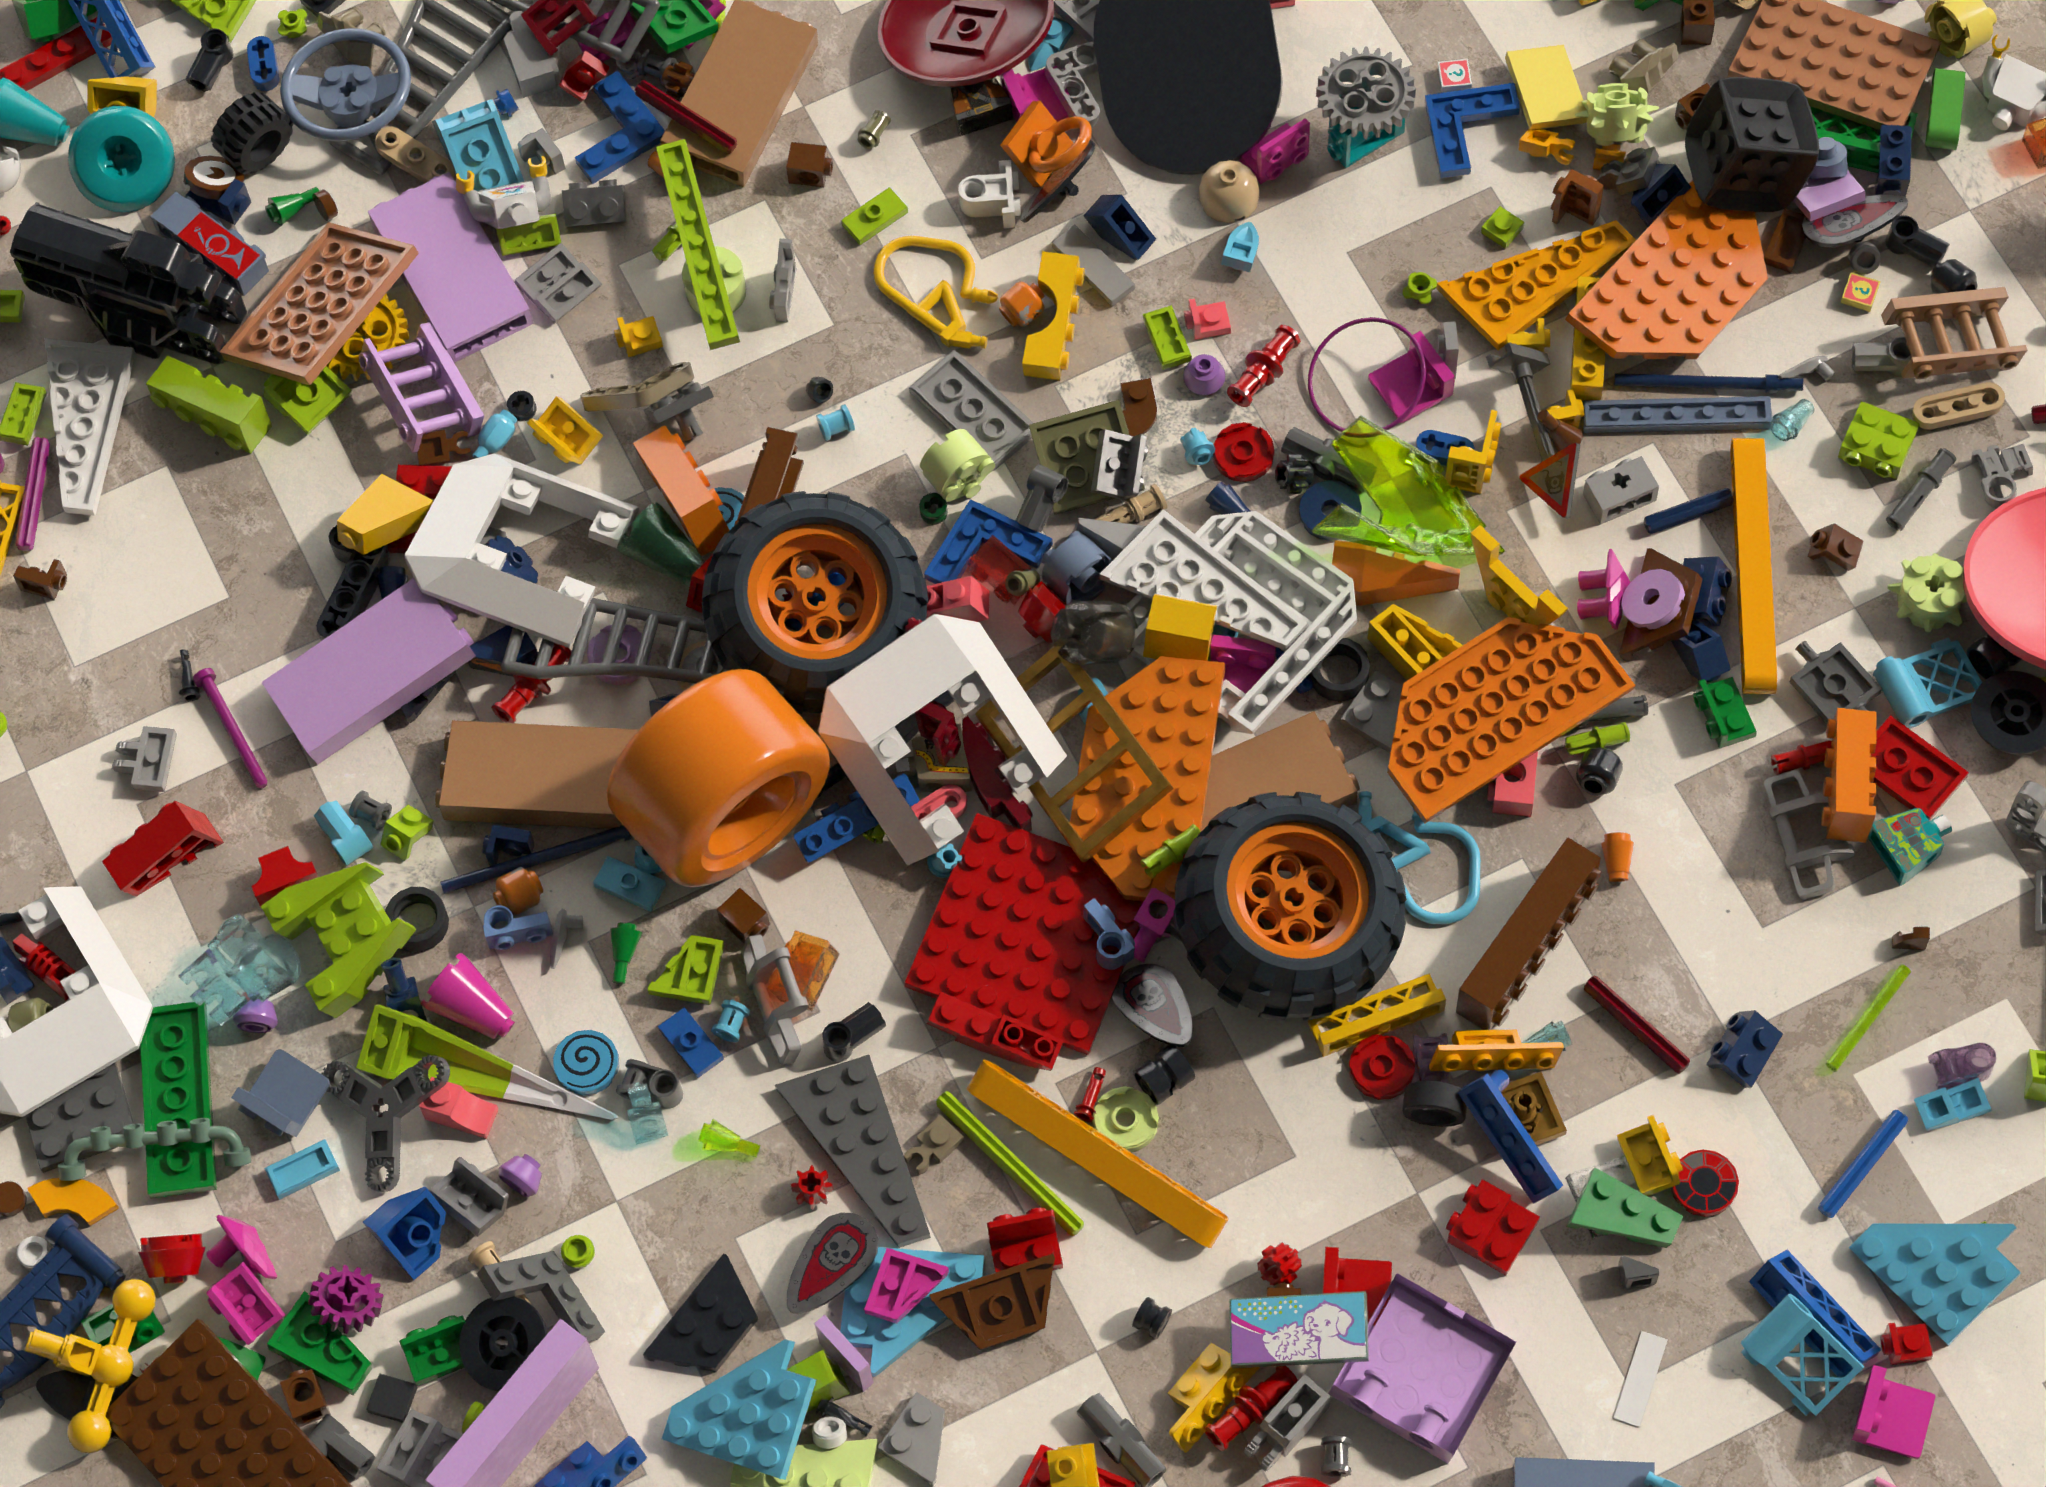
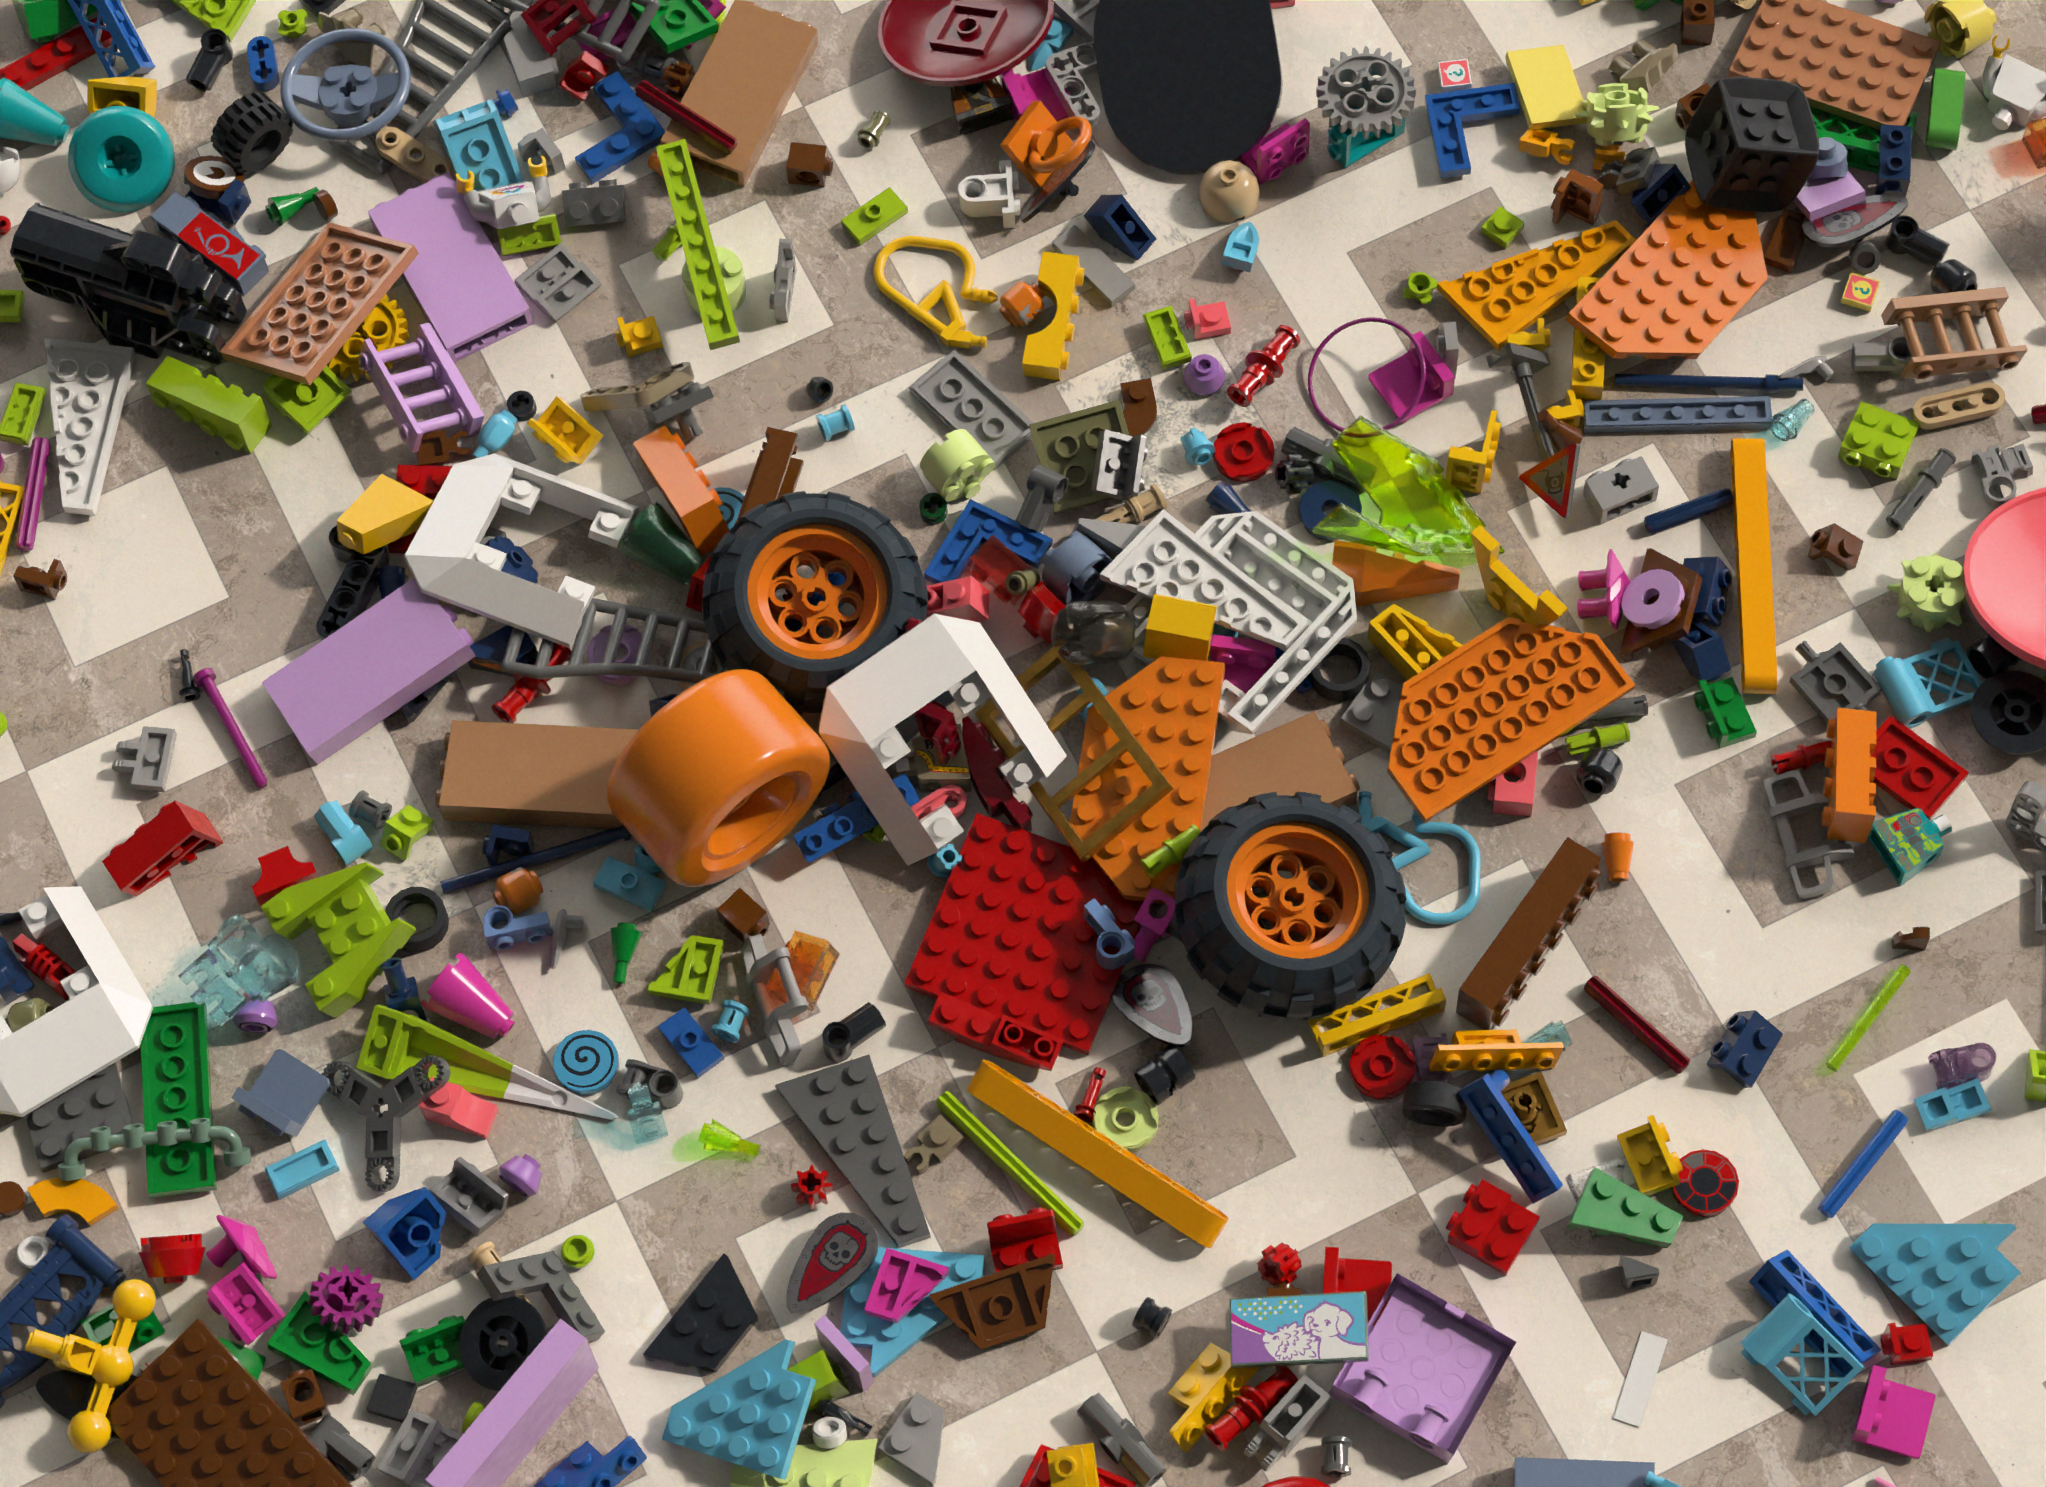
(1442, 444): blue beam -> none

